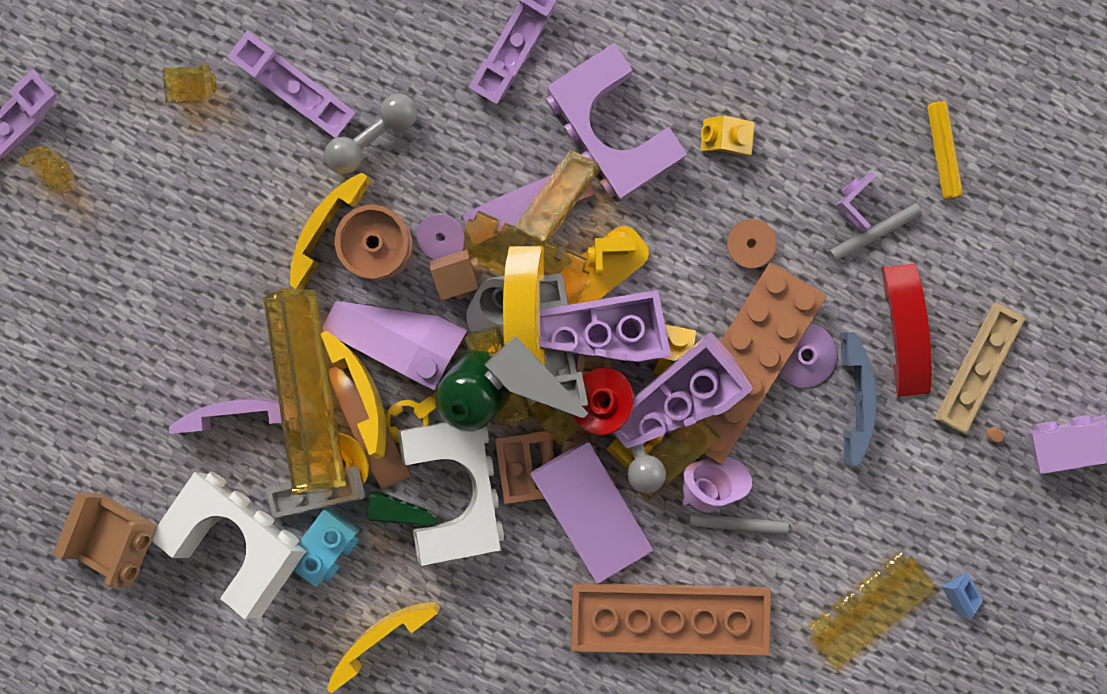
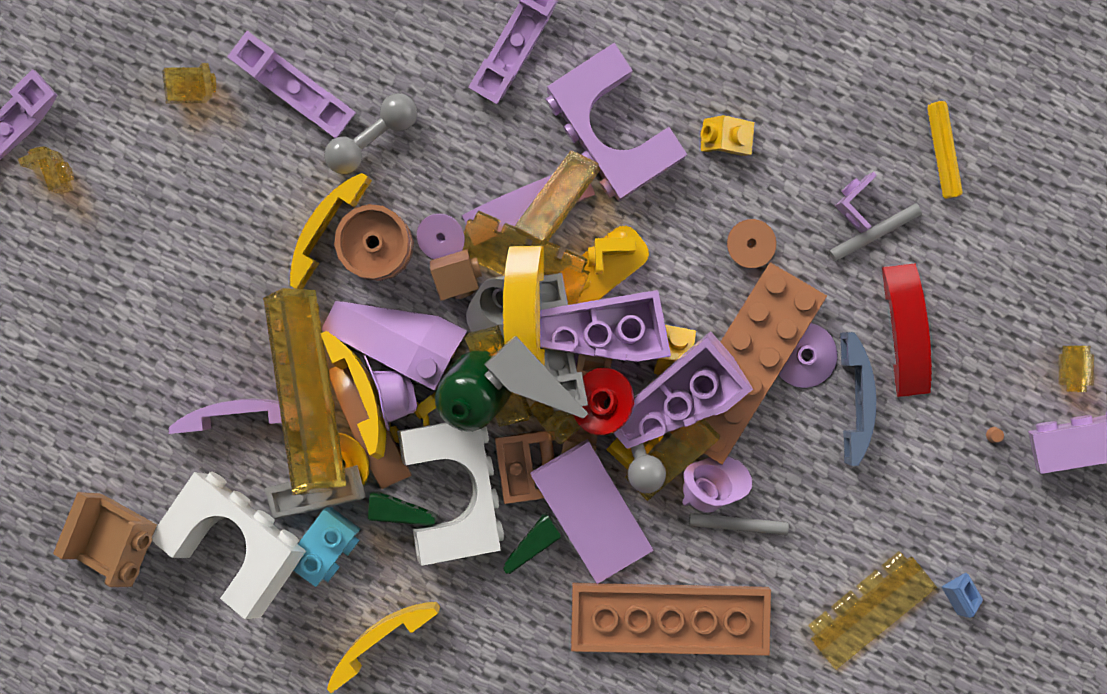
(395, 394): none -> lavender piece
(540, 537): none -> dark green slope
(979, 368): tan tile -> none
(1076, 368): none -> clear yellow brick

